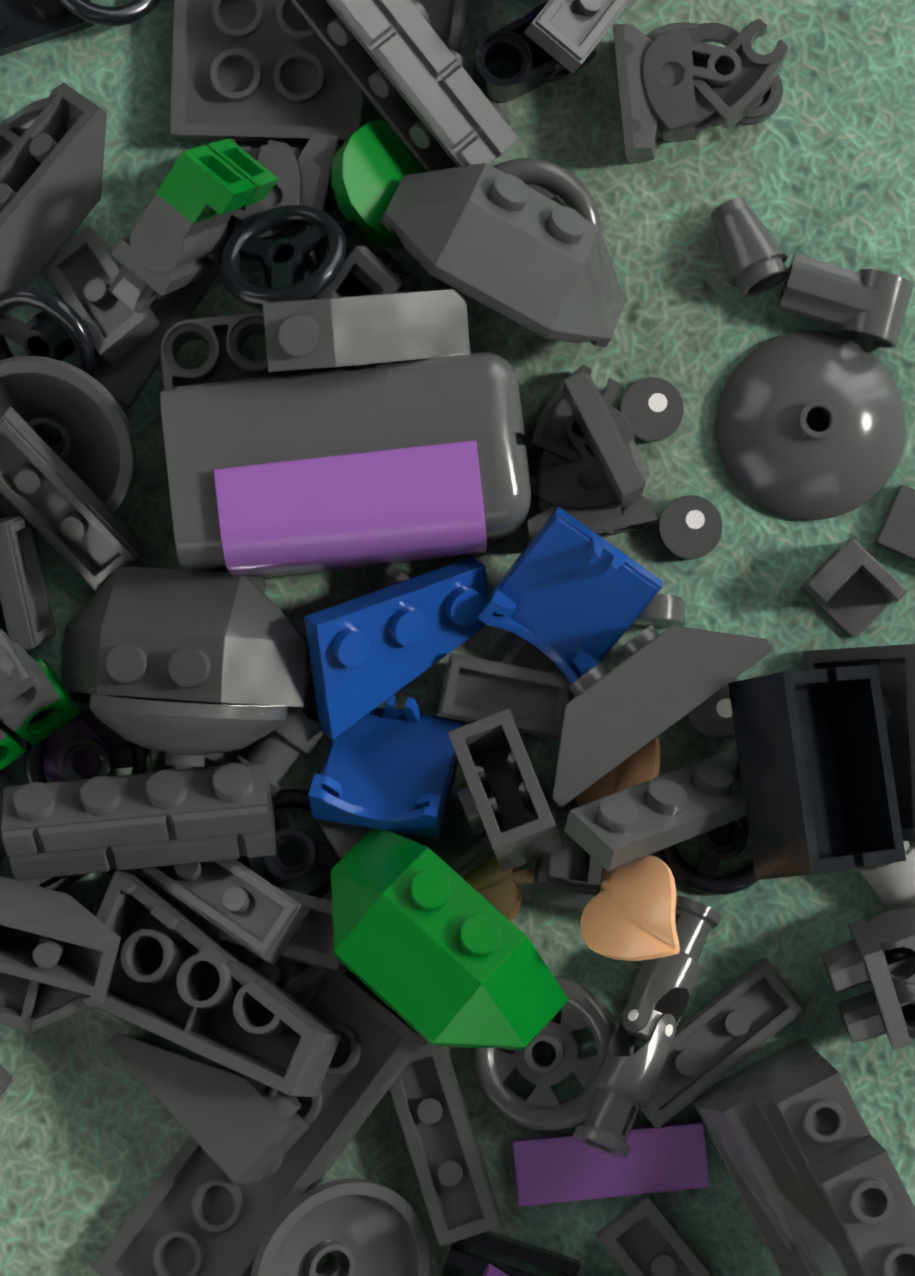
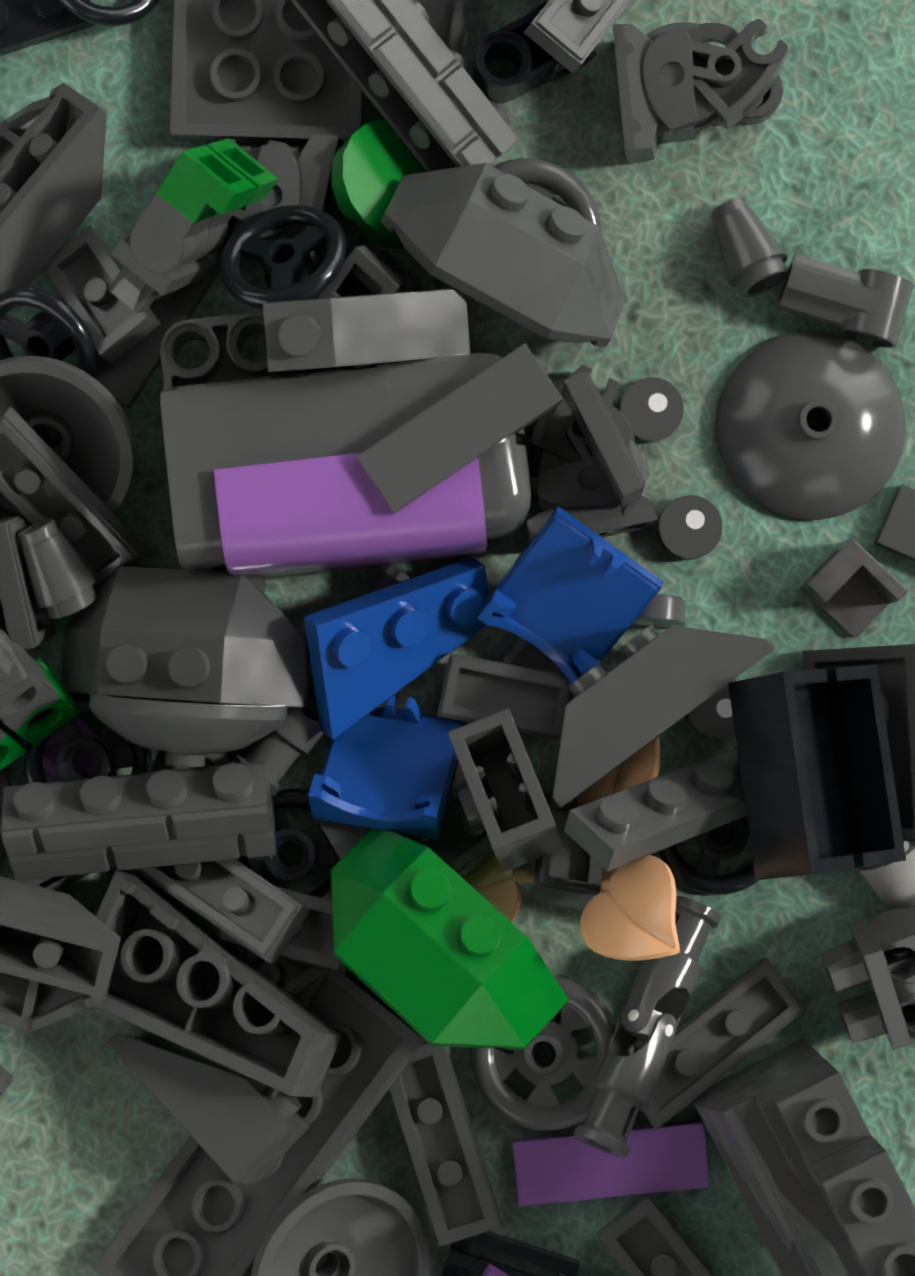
(55, 570): none -> dark grey cone
(460, 428): none -> dark grey tile

